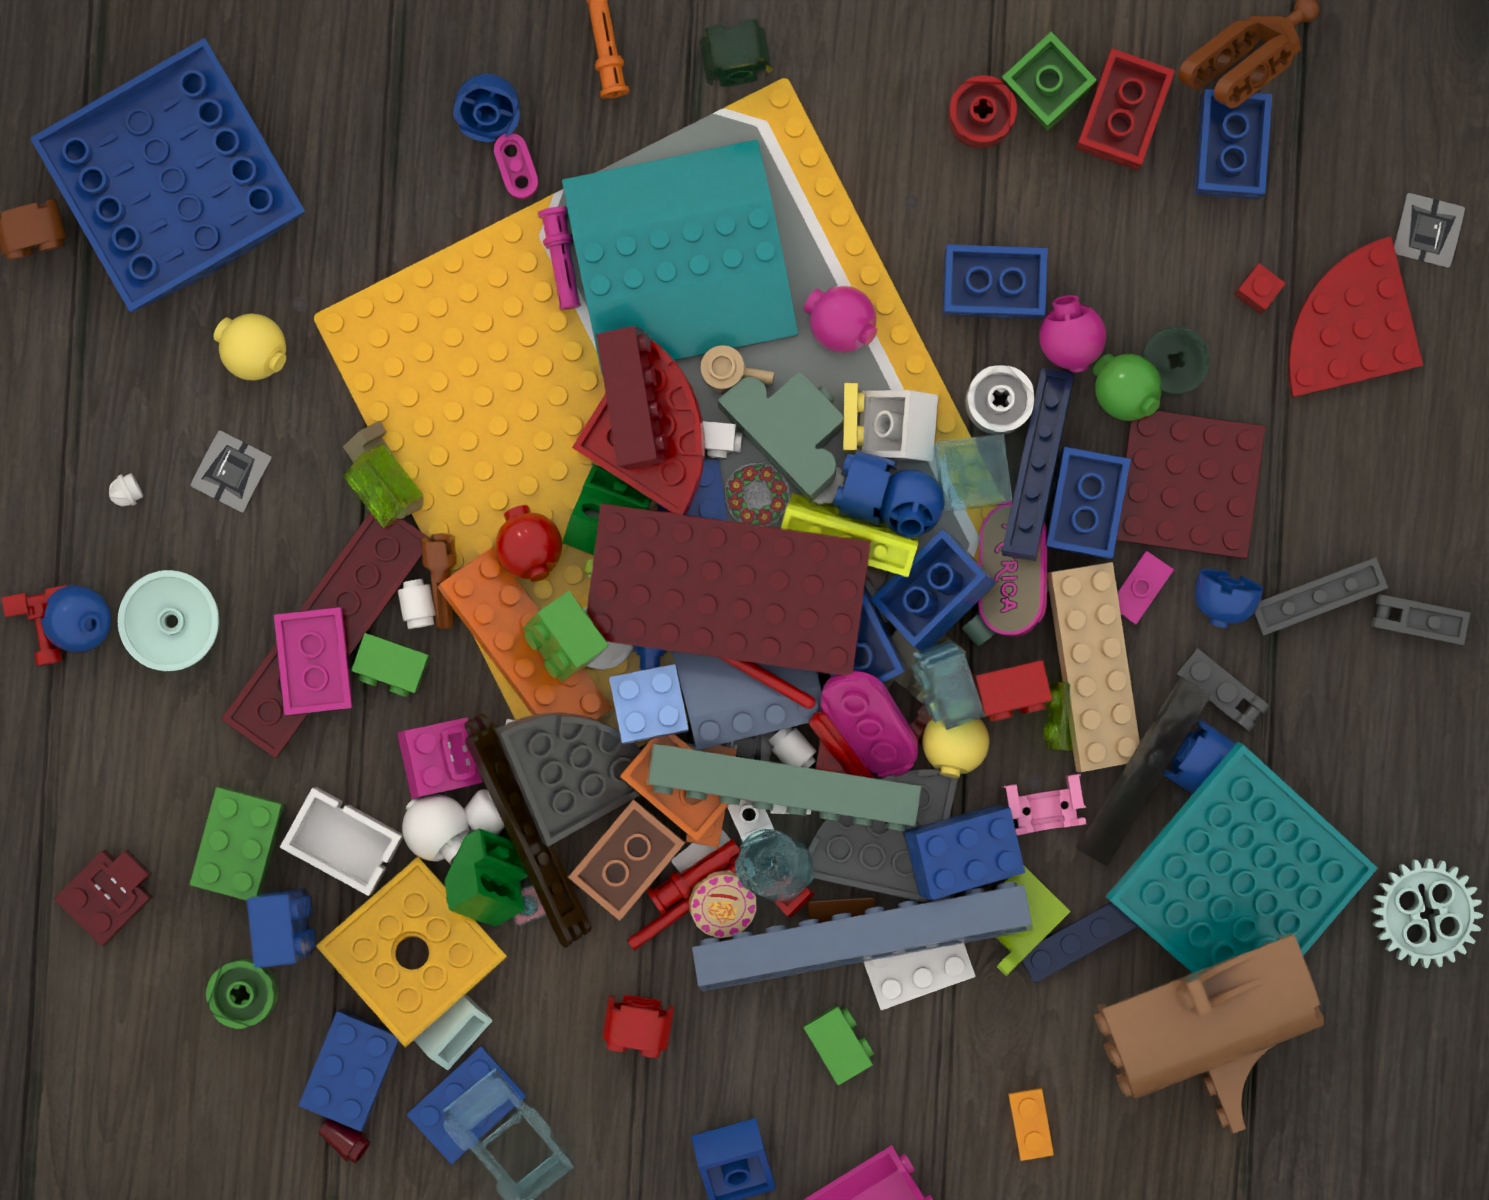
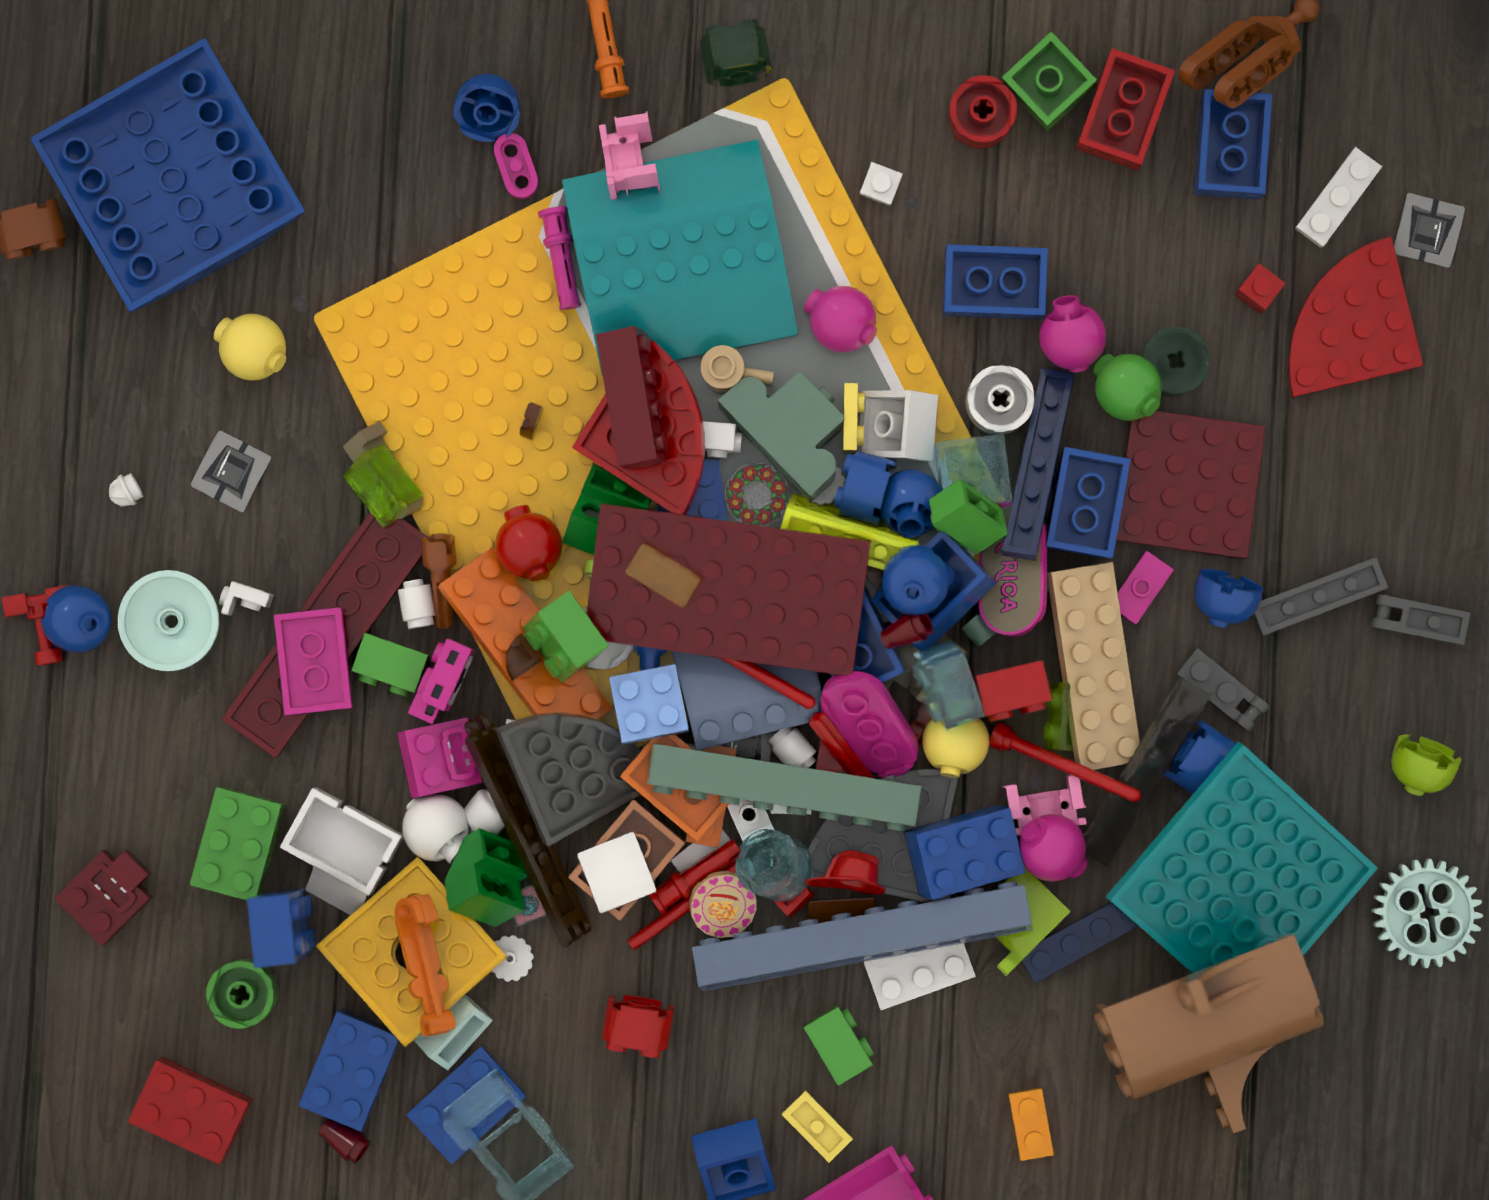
(190, 1110): none -> red brick
(250, 596): none -> white bracket
(335, 891): none -> white sticker
(422, 962): none -> orange piece
(443, 682): none -> dark pink piece
(517, 960): none -> white piece
(520, 657): none -> reddish brown tile
(531, 420): none -> reddish brown tile
(616, 872): none -> white sticker
(624, 155): none -> bright pink piece
(663, 575): none -> clear yellow plate
(817, 1126): none -> light yellow plate
(851, 871): none -> red piece
(881, 184): none -> white plate
(907, 630): none -> dark red cone
(915, 580): none -> blue cylinder
(967, 516): none -> bright green brick
(1006, 739): none -> red piece
(1053, 848): none -> dark pink brick
(1338, 197): none -> white plate
(1423, 765): none -> lime cylinder

